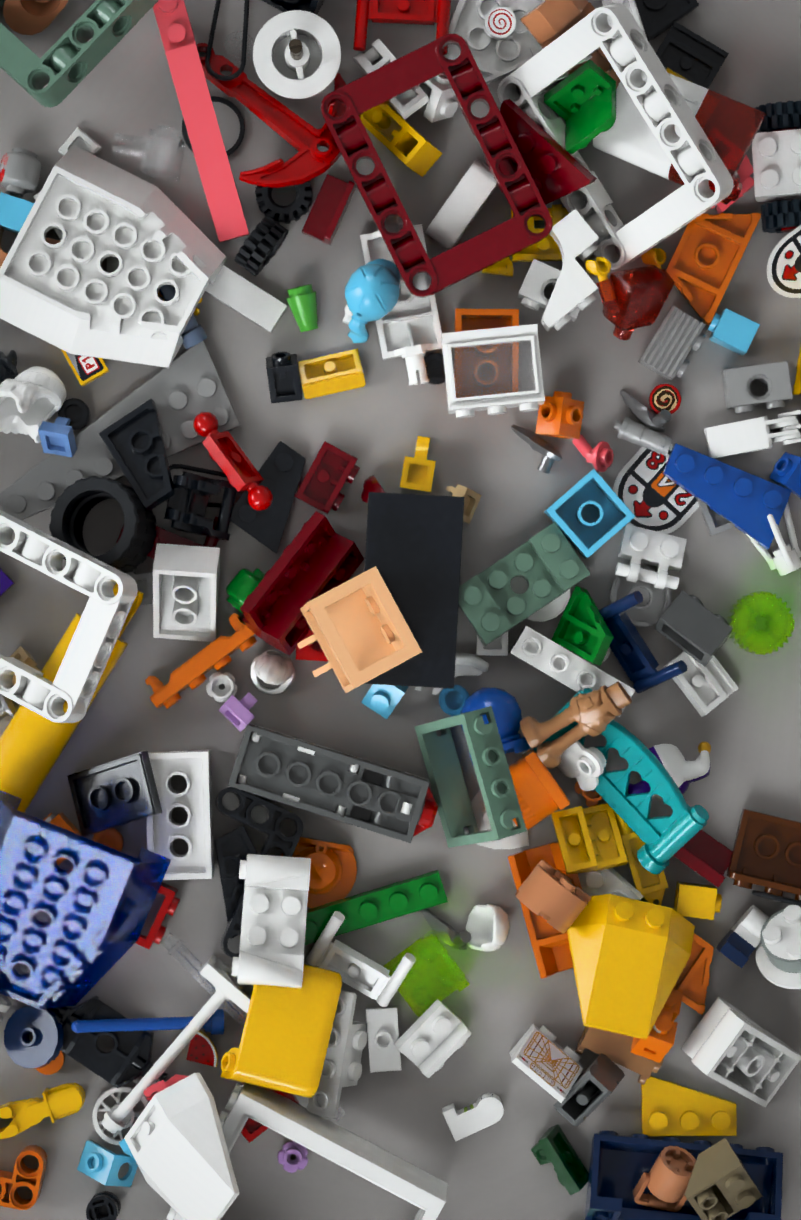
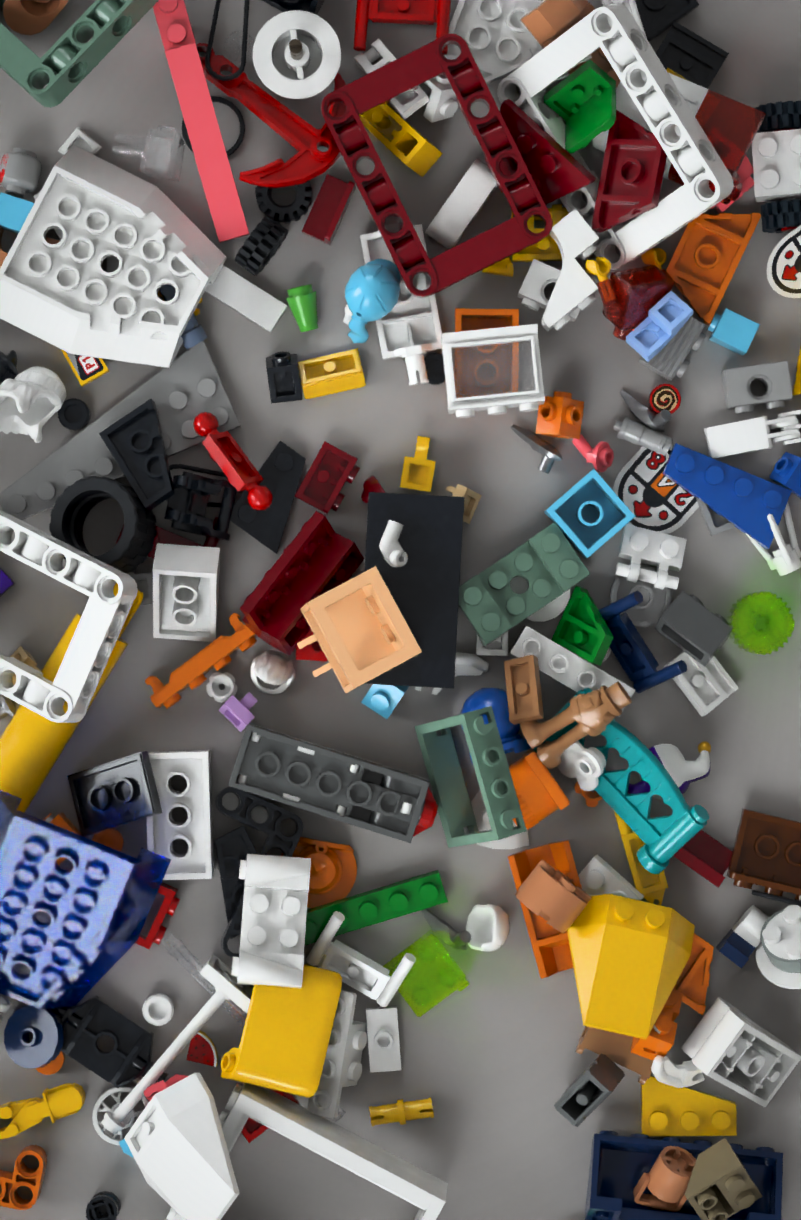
(58, 437): medium blue tile -> none
(104, 1165): medium azure bracket -> none
(158, 1009): none -> white tile
(214, 1025): blue piece -> none
(242, 586): green head -> none
(301, 1157): lavender plate -> none
(391, 547): none -> white arm
(401, 1111): none -> yellow pin
(433, 1038): white bracket -> none
(452, 700): dark azure tile -> none
(473, 1117): white leg -> none
(500, 23): white tile -> none
(523, 689): none -> medium nougat plate
(547, 1061): white slope -> none
(557, 1149): dark green hinge -> none
(589, 838): yellow slope -> none
(629, 174): none -> dark red wing
(660, 326): none -> light blue slope
(676, 1075): none -> white piece
(697, 900): yellow brick -> none

